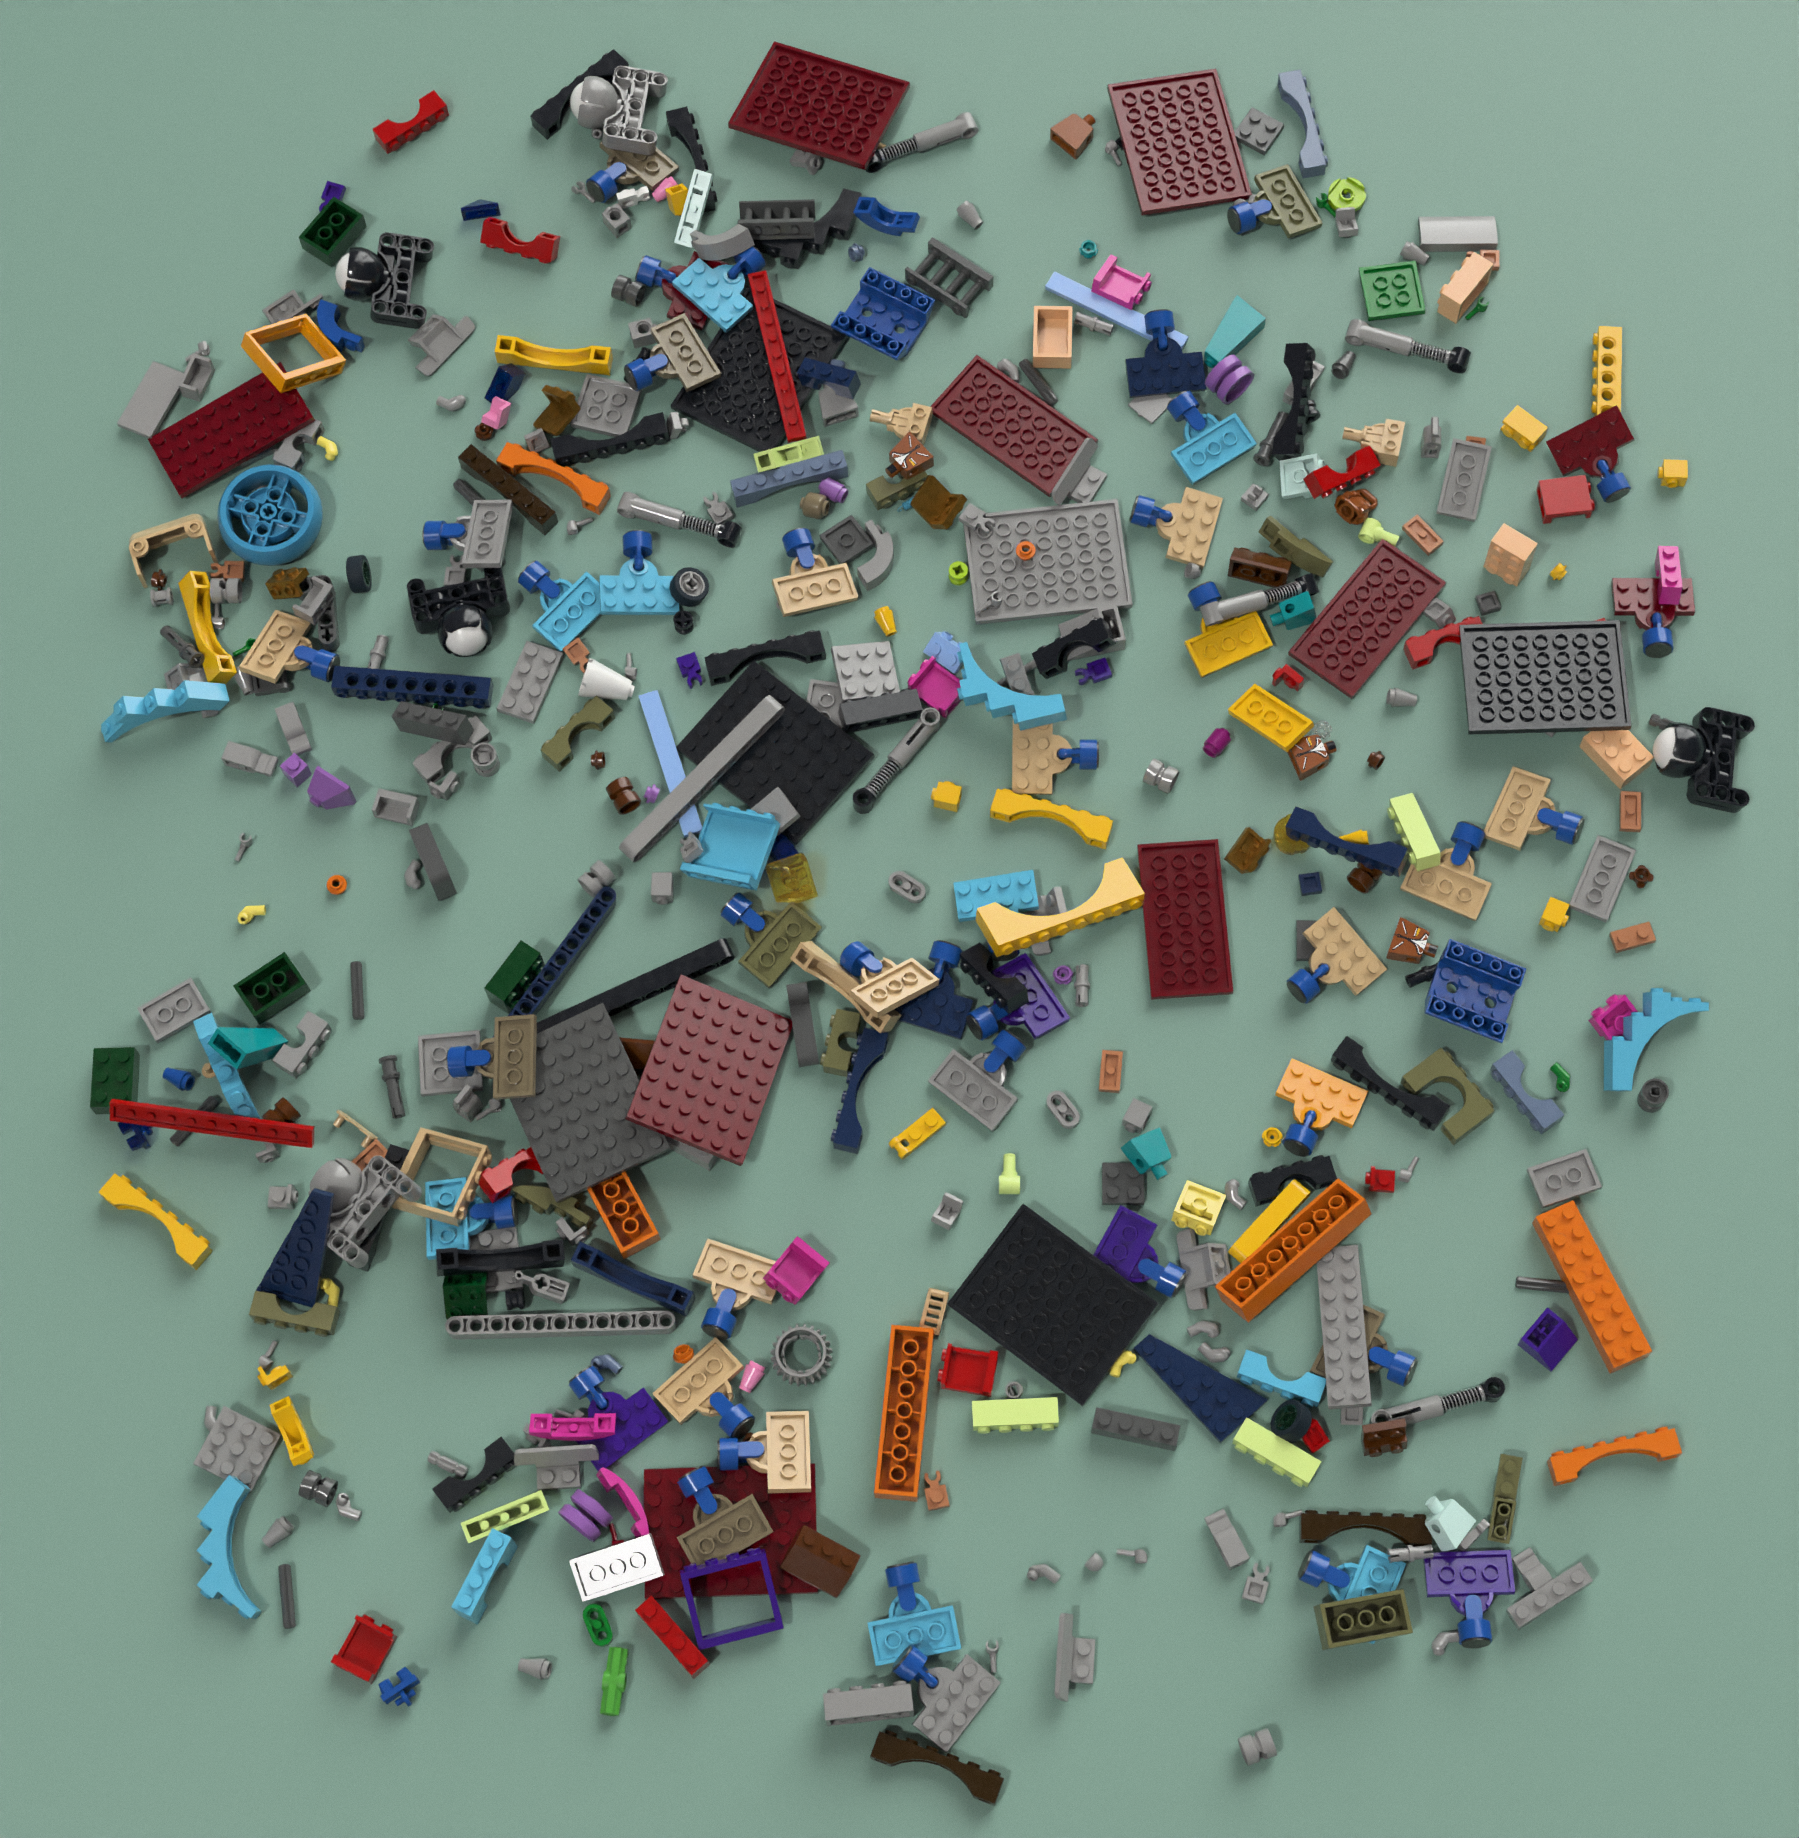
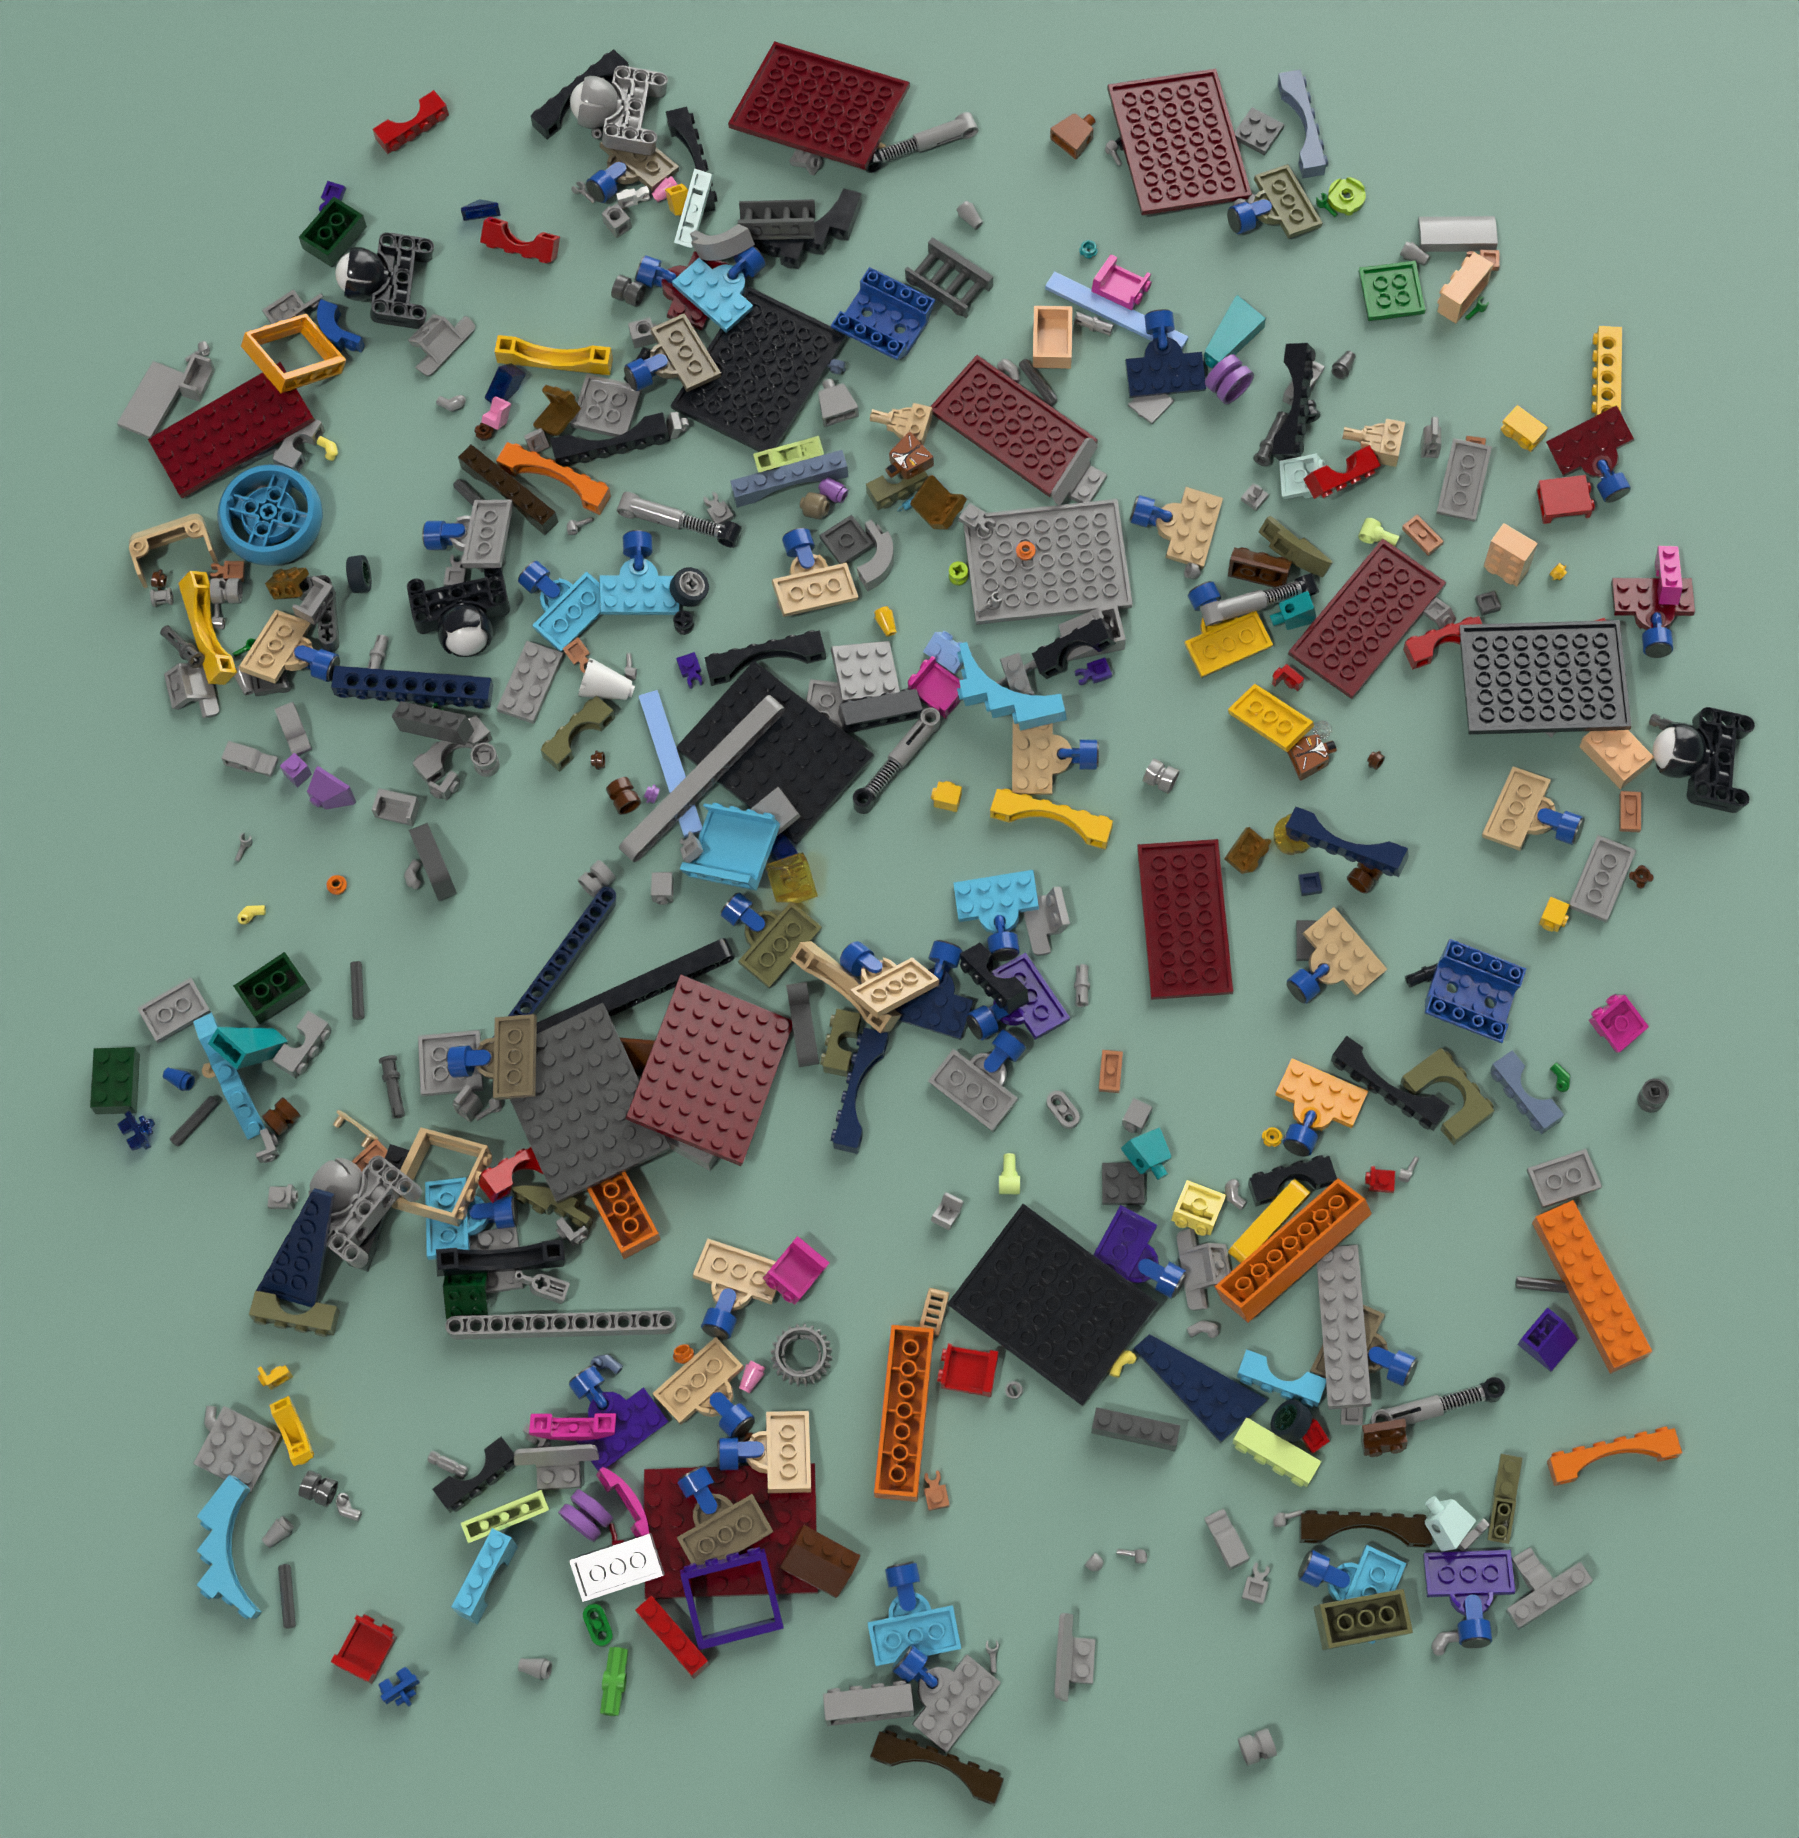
(124, 1197): yellow arch -> none
(158, 703): medium azure arch -> none
(212, 1123): red plate -> none
(264, 1360): light grey hand -> none
(331, 1290): light yellow arm -> none
(514, 977): dark green brick -> none
(515, 1299): black wheel -> none
(577, 1414): light grey hand -> none
(653, 1289): dark blue arch -> none
(777, 356): red plate -> none
(841, 380): dark blue arch -> none
(856, 252): sand blue plate -> none
(885, 219): blue arch -> none
(908, 886): light grey plate -> none
(917, 1133): yellow plate -> none
(1012, 931): yellow arch -> none
(1015, 1414): yellowish green brick -> none
(1042, 1571): light grey arm -> none
(1063, 970): medium lavender plate -> none
(1207, 440): medium azure plate -> none
(1214, 1355): light grey arm -> none
(1216, 742): magenta brick -> none
(1346, 222): light grey bracket -> none
(1354, 507): dark orange piece -> none
(1356, 837): yellow cone -> none
(1360, 333): piece -> none
(1399, 698): light grey cone -> none
(1410, 943): dark orange torso -> none
(1410, 1553): light grey pin -> none
(1414, 832): yellowish green brick -> none
(1452, 882): tan plate -> none
(1623, 1051): medium azure arch -> none
(1632, 937): nougat plate -> none
(1673, 473): yellow brick -> none

